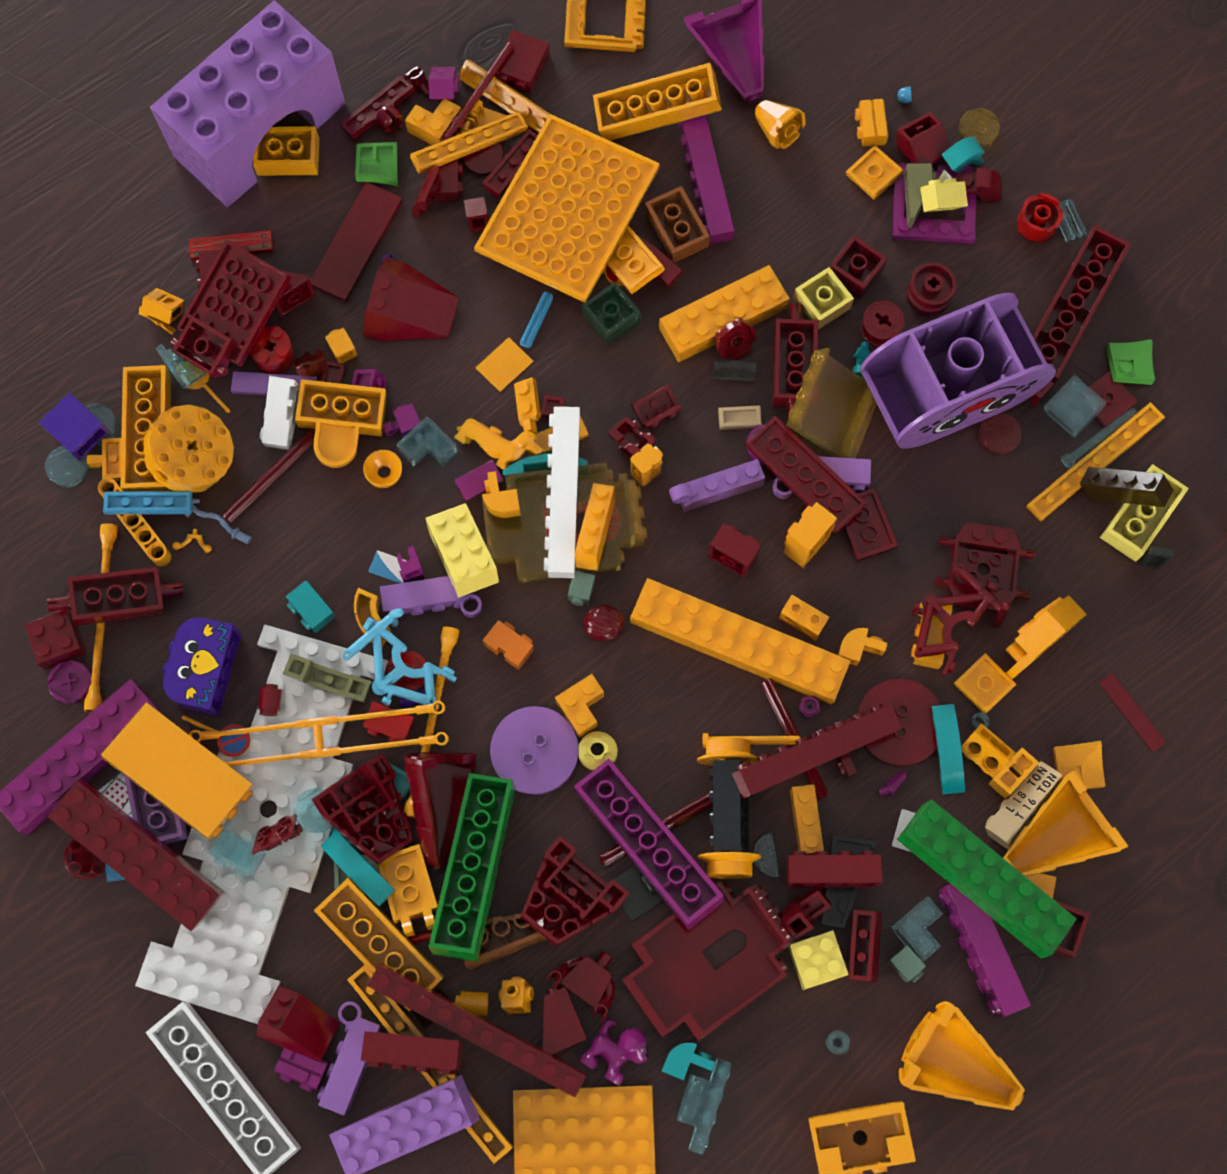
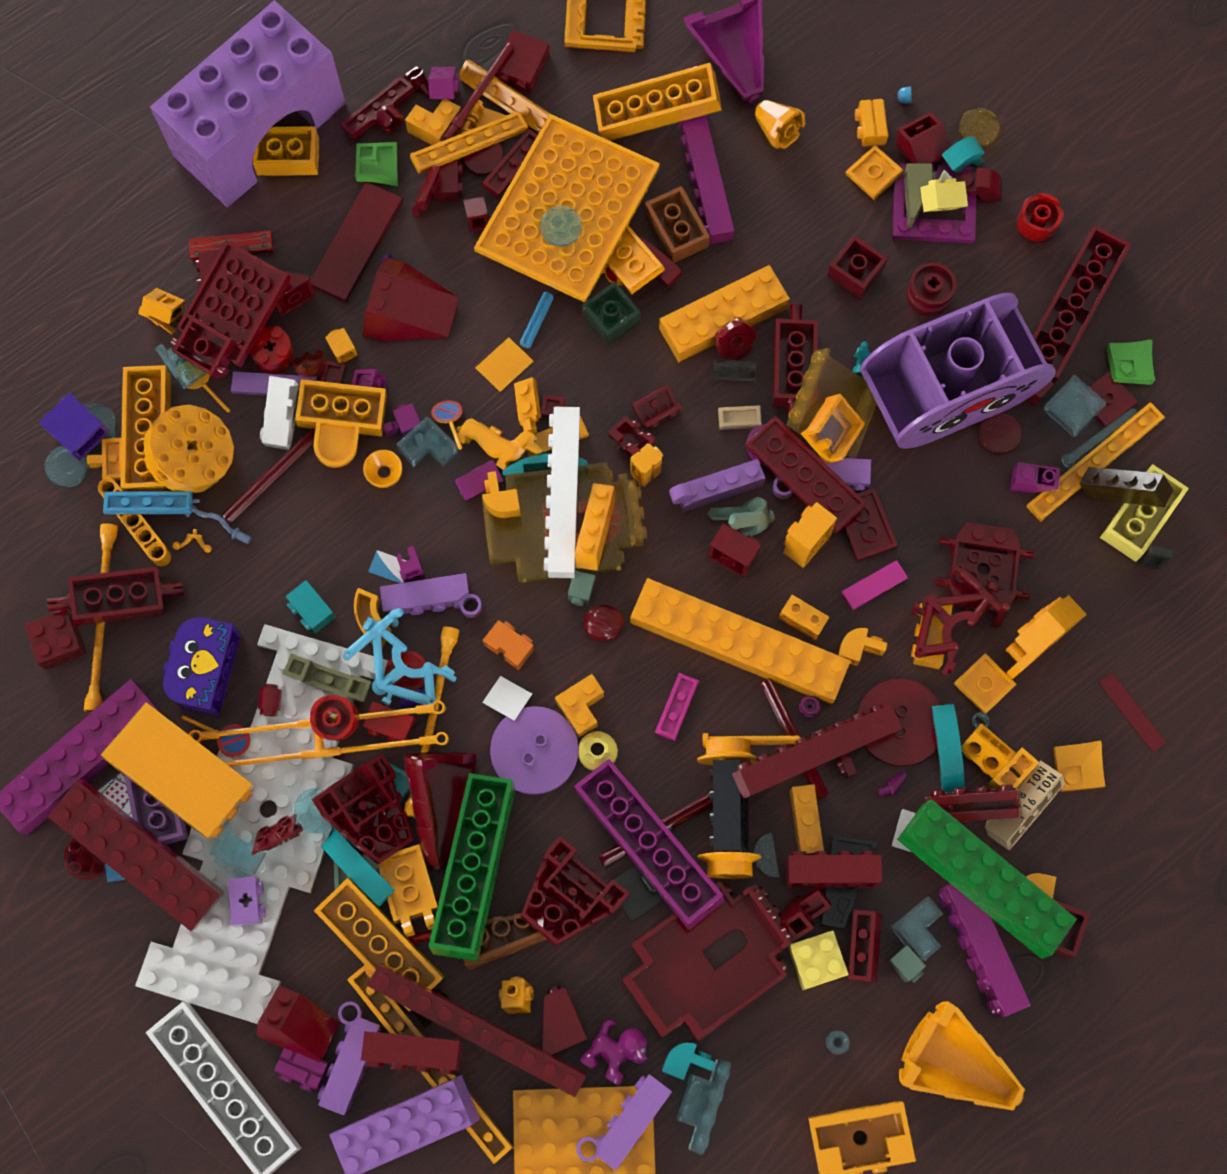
(69, 682): magenta tile -> none
(238, 891): none -> medium lavender brick
(321, 717): none -> red brick
(448, 412): none -> piece
(462, 550): light yellow brick -> none
(474, 1001): light orange brick -> none
(507, 698): none -> white sticker
(561, 226): none -> clear light blue tile
(588, 981): dark red torso -> none
(630, 1124): none -> medium lavender hinge
(676, 707): none -> dark pink tile
(751, 516): none -> sand green piece
(823, 297): light yellow brick -> none
(833, 429): none -> light orange window
(874, 585): none -> dark pink tile
(880, 313): dark red piece -> none
(979, 804): none -> dark red brick
(1034, 478): none -> magenta slope
(1064, 832): light orange cone -> none
(1066, 233): clear light blue tile -> none

